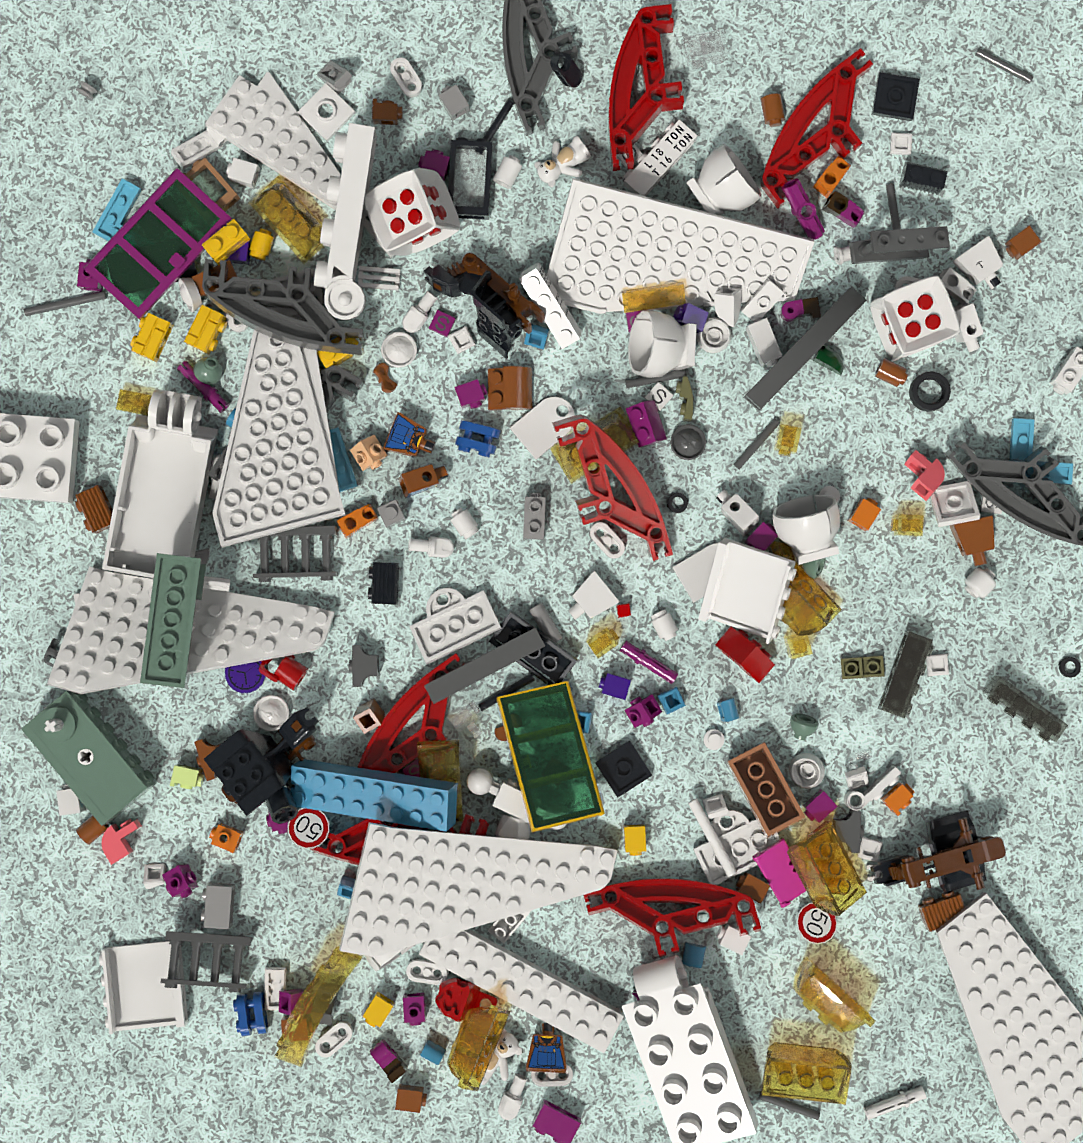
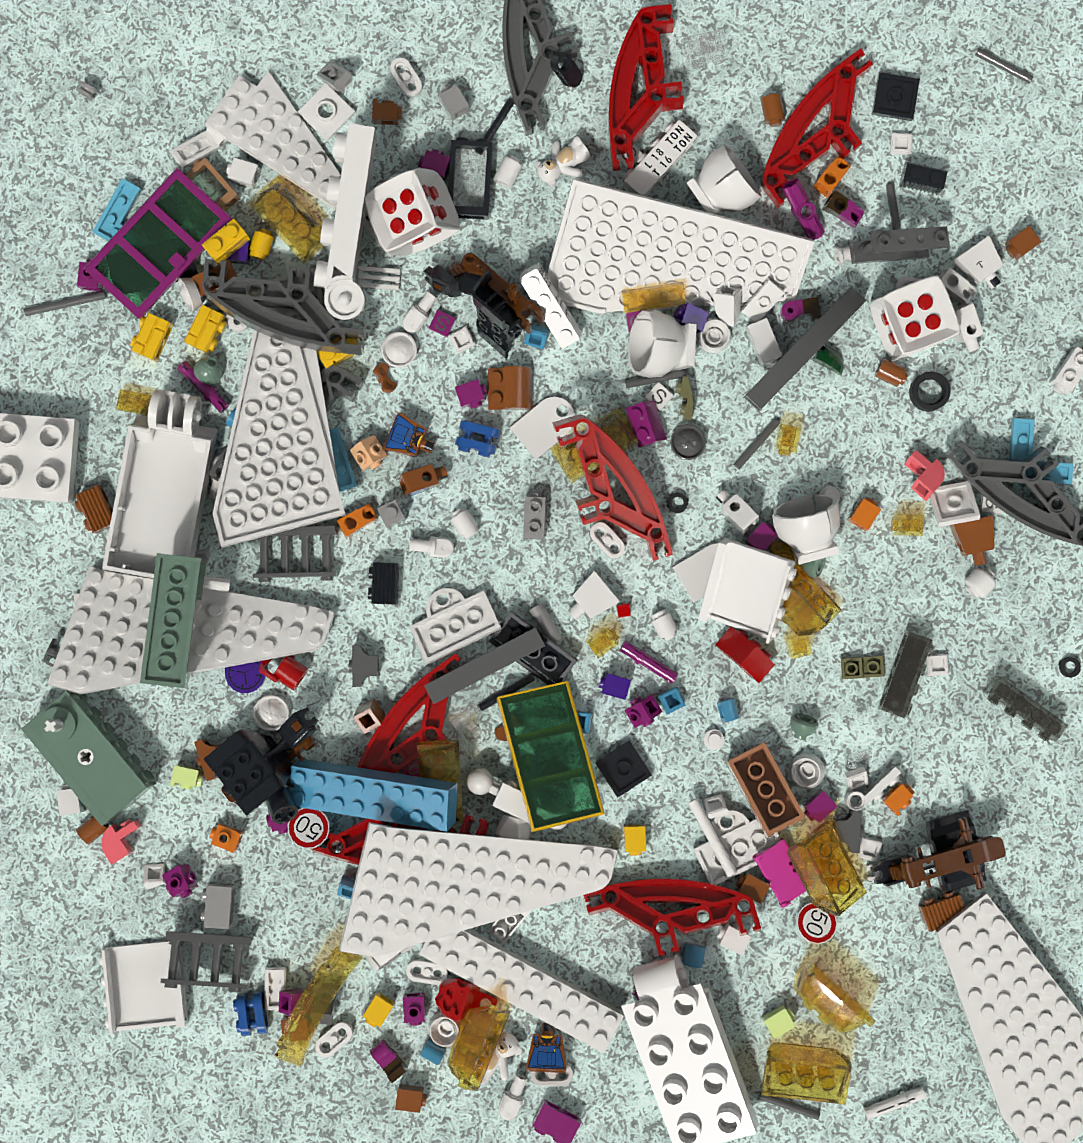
(443, 1030): none -> white hat
(779, 1021): none -> yellowish green brick

